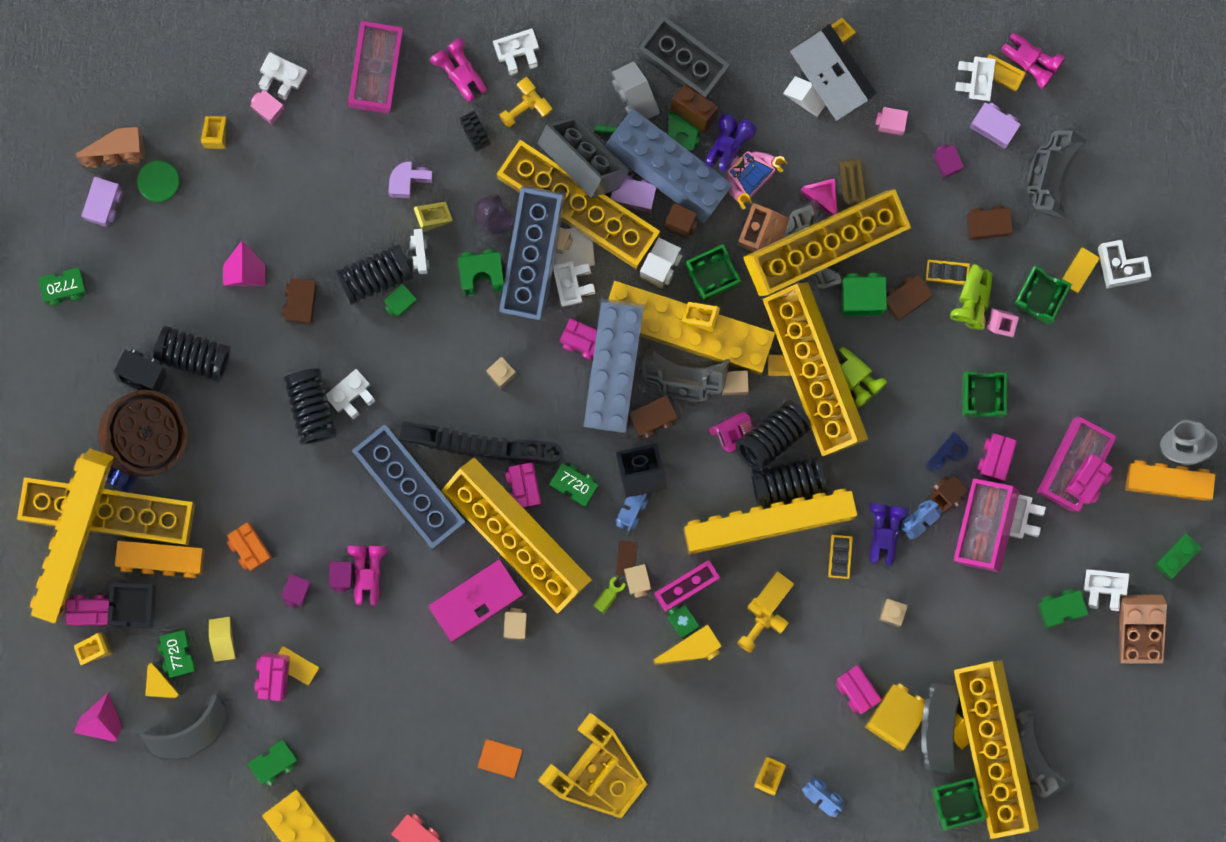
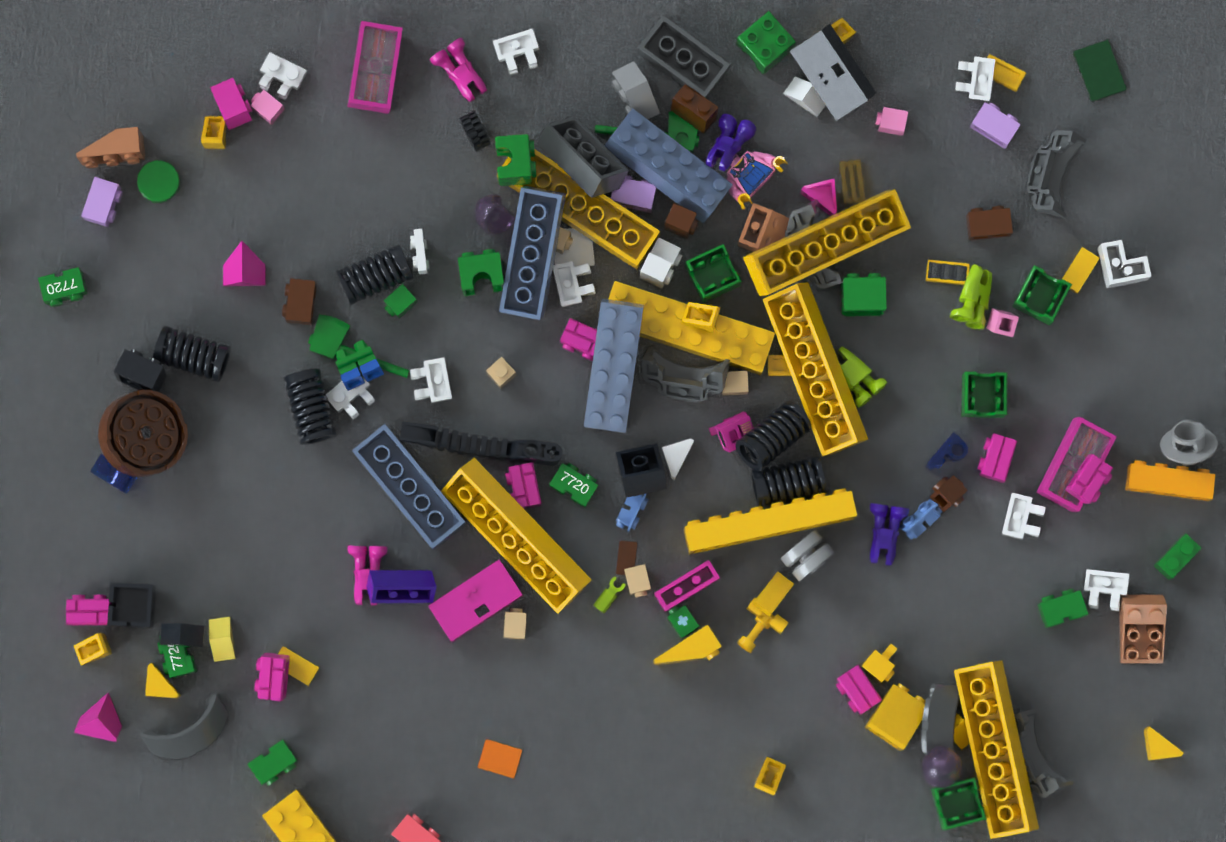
(71, 536): yellow brick -> none
(116, 514): yellow brick -> none
(159, 558): light orange brick -> none
(182, 634): none -> black slope
(231, 104): none -> dark pink brick
(249, 547): orange brick -> none
(295, 591): magenta brick -> none
(328, 339): none -> green piece
(341, 576): magenta brick -> none
(349, 365): none -> hips
(401, 586): none -> dark purple brick
(402, 179): lavender brick -> none
(433, 215): light yellow slope -> none
(437, 381): none -> white plate
(521, 168): none -> green piece
(530, 100): yellow bar -> none
(602, 777): yellow wedge -> none
(653, 417): reddish brown brick -> none
(675, 455): none -> white slope
(766, 42): none -> green piece
(807, 555): none -> light grey wheel
(816, 790): medium blue hinge -> none
(840, 556): tile -> none
(879, 665): none -> yellow brick
(893, 612): tan brick -> none
(908, 297): reddish brown brick -> none
(942, 767): none -> clear purple piece
(948, 160): magenta brick -> none
(986, 525): brick -> none
(1027, 57): dark pink piece -> none
(1099, 70): none -> dark green piece
(1158, 746): none -> yellow slope

